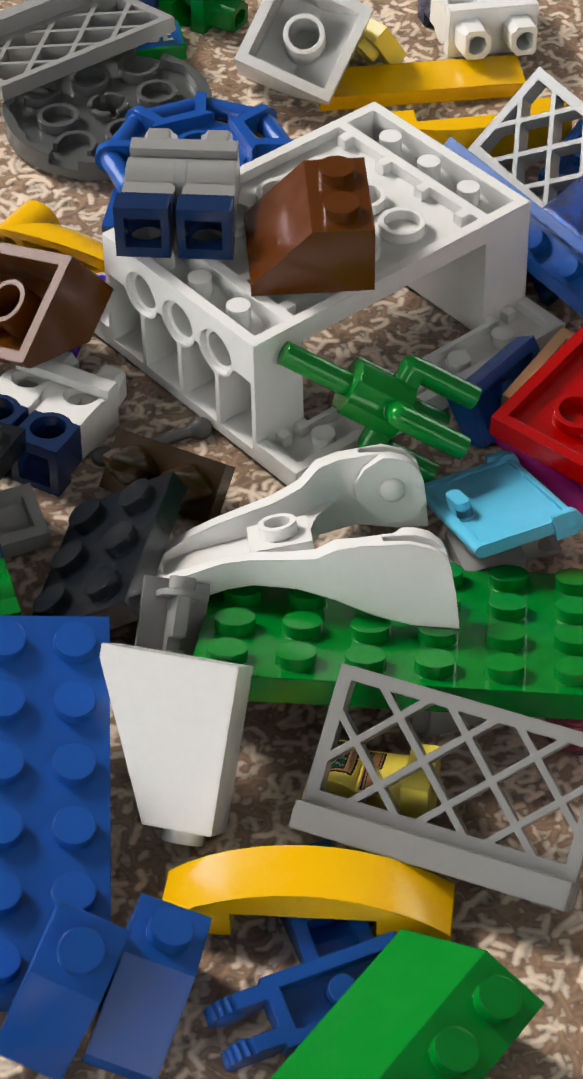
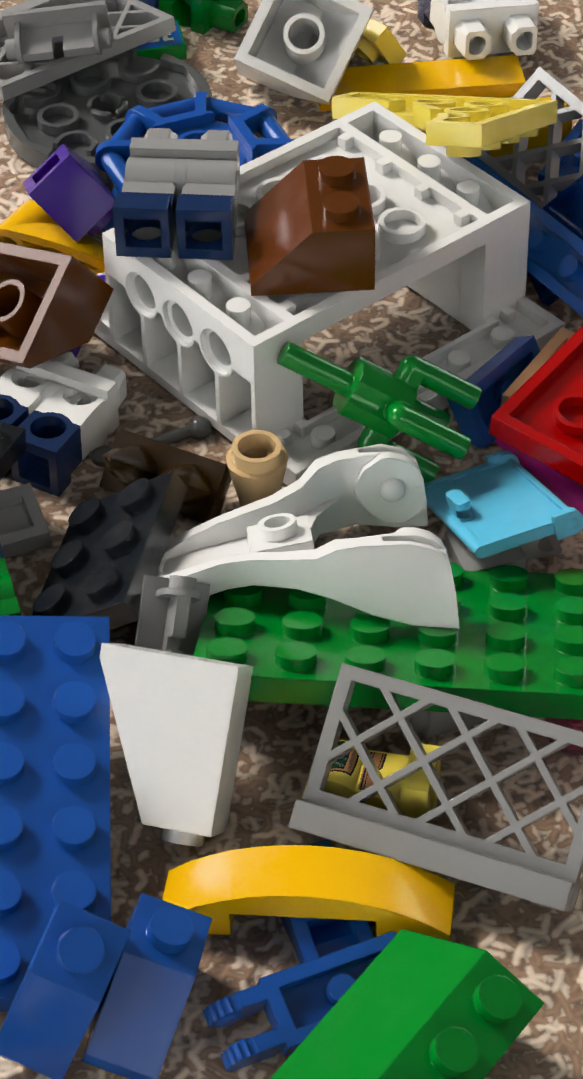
(71, 193): none -> dark purple slope
(76, 27): none -> light grey hinge
(256, 465): none -> tan cone
(459, 122): none -> light yellow plate

